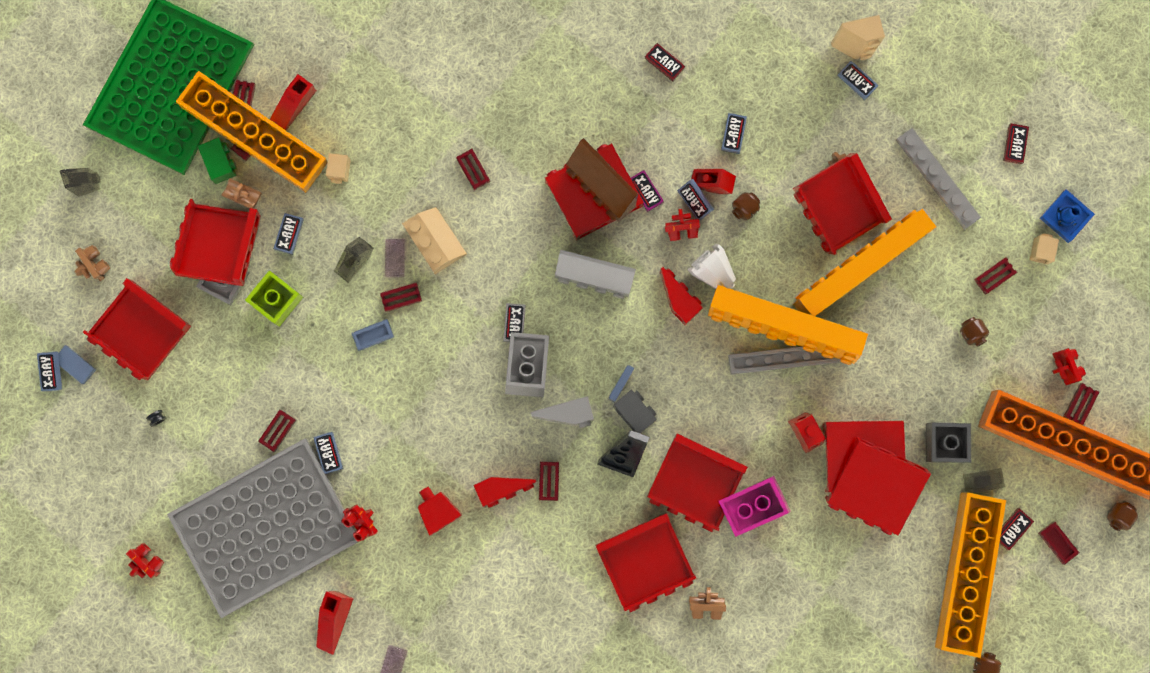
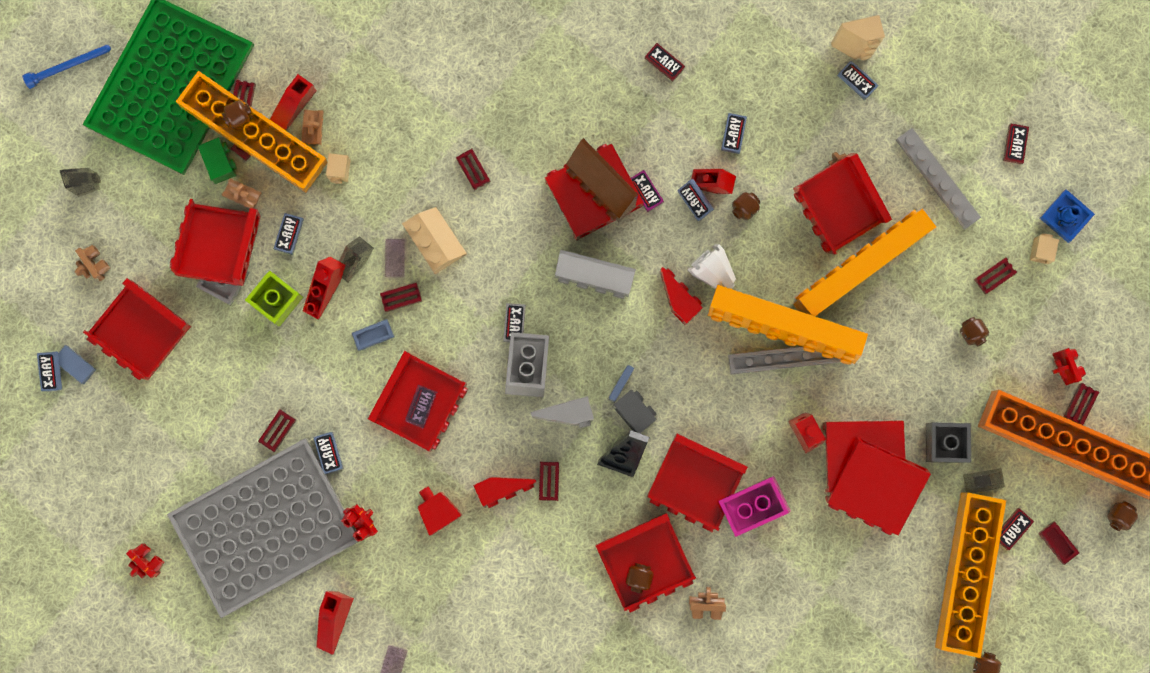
(32, 79): none -> blue piece
(156, 418): black bush -> none
(237, 114): none -> reddish brown head
(312, 127): none -> medium nougat hips
(323, 285): none -> red slope
(398, 394): none -> red panel
(420, 406): none -> tile
(639, 578): none -> reddish brown head
(674, 228): red hips -> none

